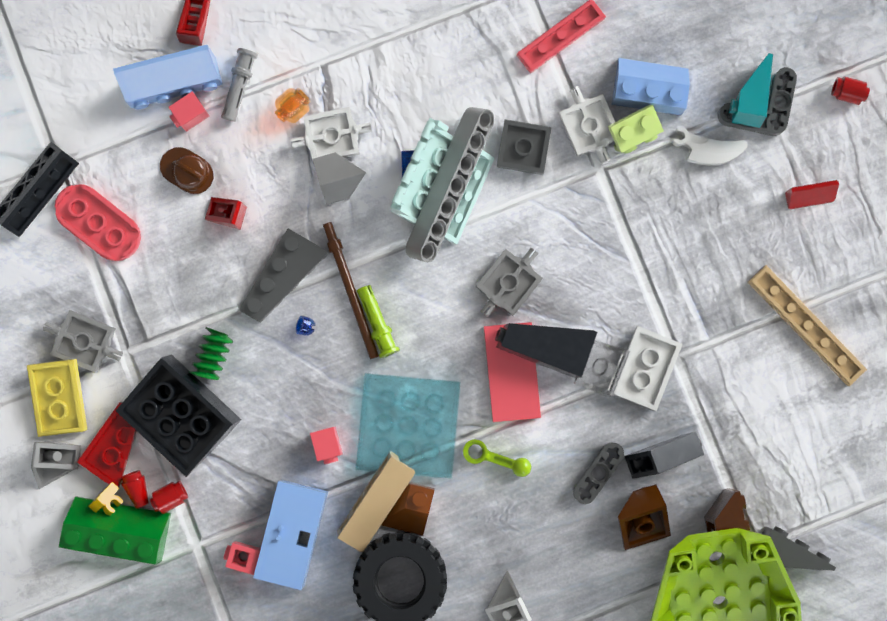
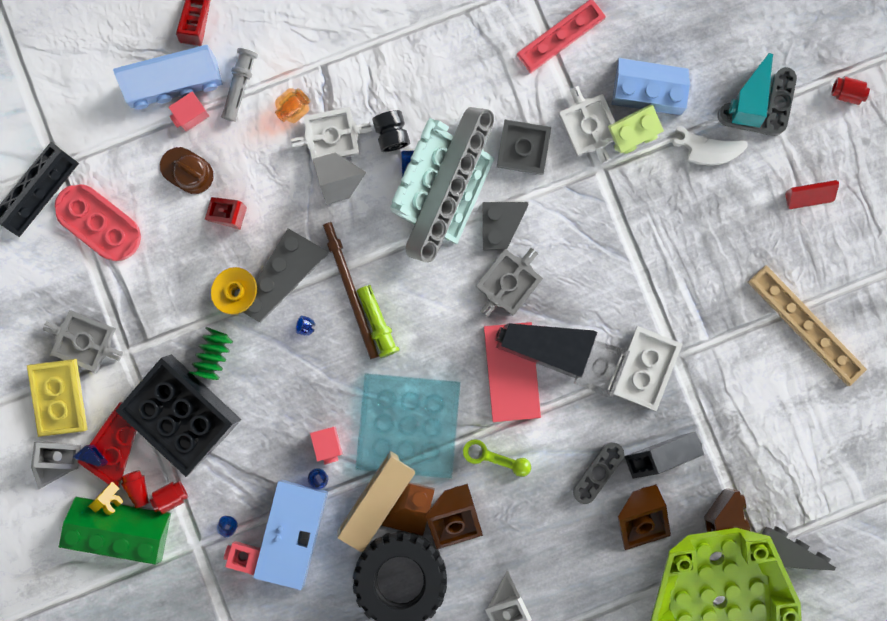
(91, 455): none -> clear blue slope
(225, 286): none -> yellow dish
(227, 520): none -> clear blue hinge
(314, 482): none -> clear blue hinge
(389, 127): none -> black wheel
(453, 517): none -> reddish brown slope
(501, 223): none -> dark grey wing

